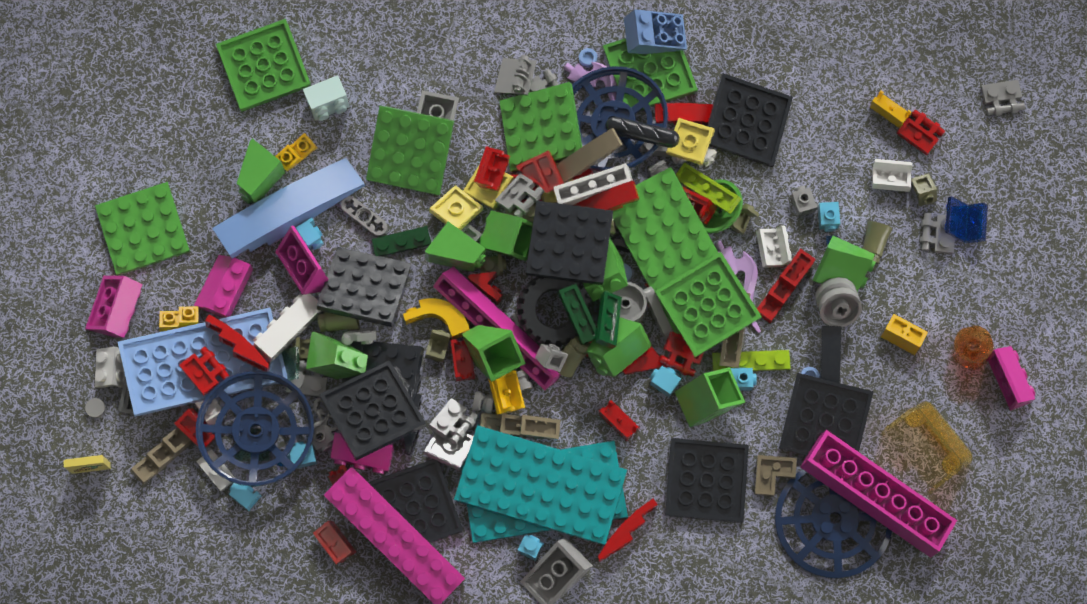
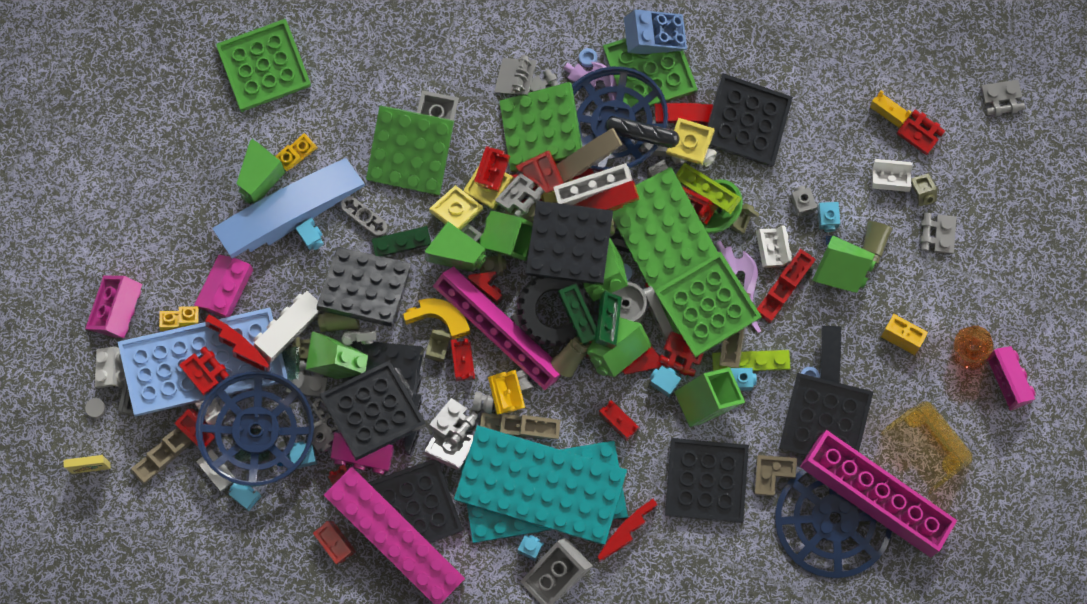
(142, 228): bright green plate -> none
(301, 263): dark pink slope -> none
(326, 98): light aqua brick -> none
(493, 350): bright green slope -> none
(551, 357): light grey brick -> none
(838, 302): light grey wheel -> none
(966, 221): clear blue bracket -> none

